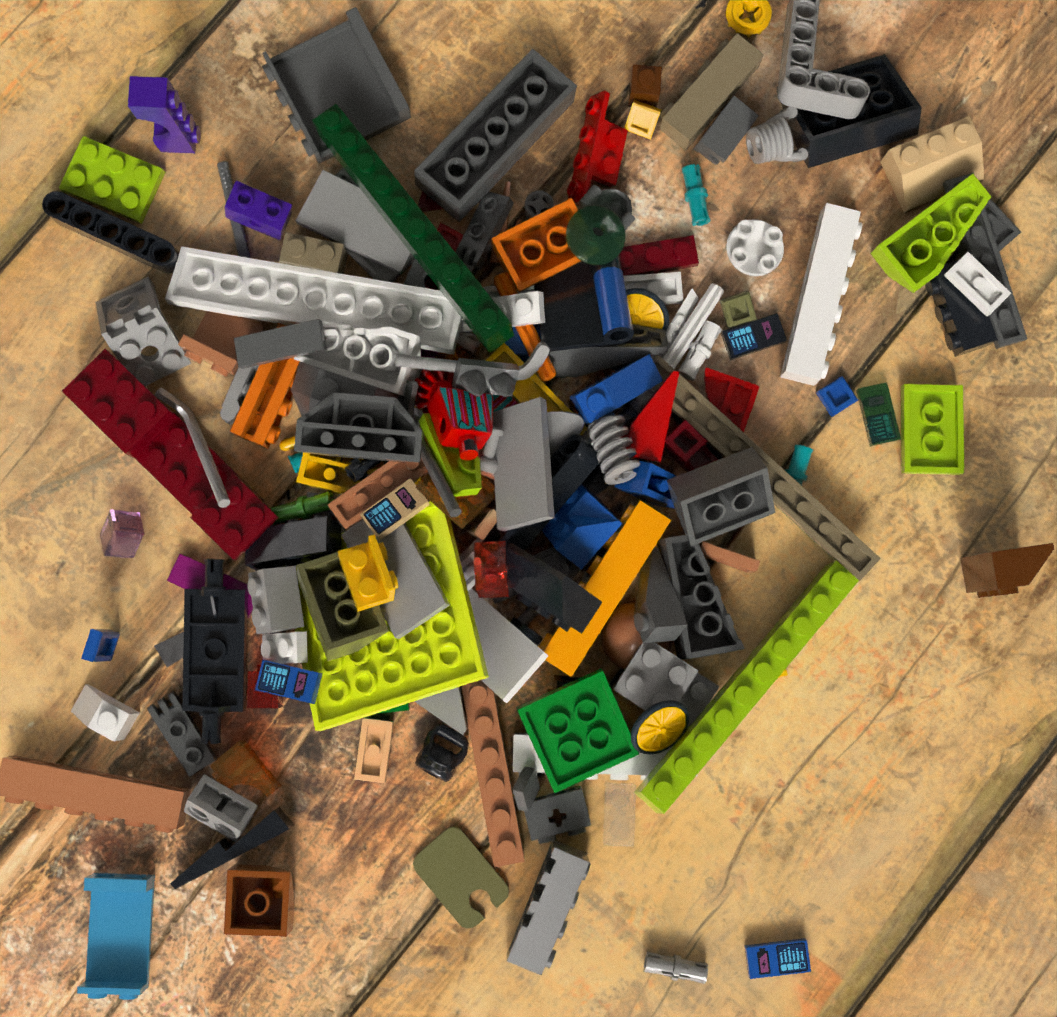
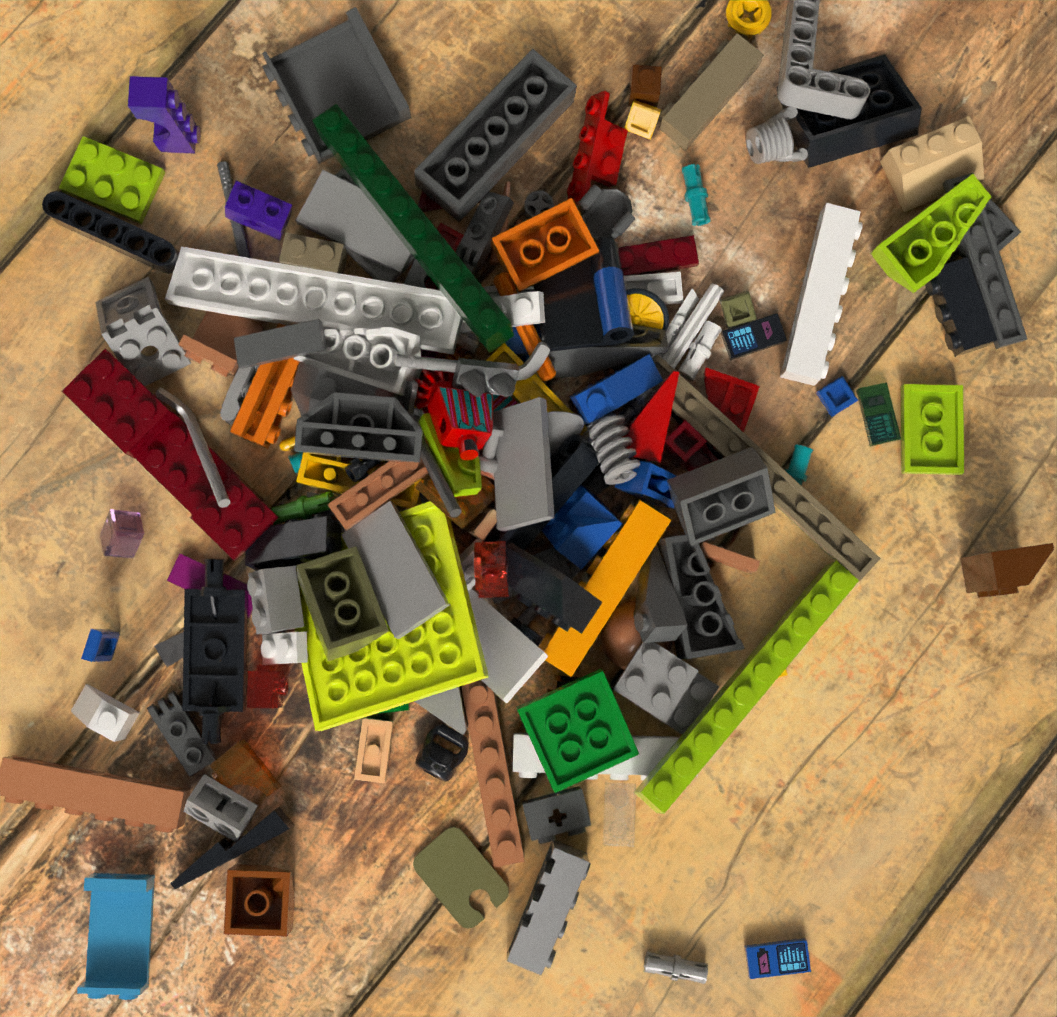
(288, 681): tile -> none
(368, 574): yellow bracket -> none
(394, 509): tile -> none
(526, 789): dark grey tile -> none
(587, 245): clear green dish -> none
(659, 727): yellow wheel -> none
(726, 131): dark grey hinge -> none
(755, 247): white dish -> none
(977, 284): white plate -> none

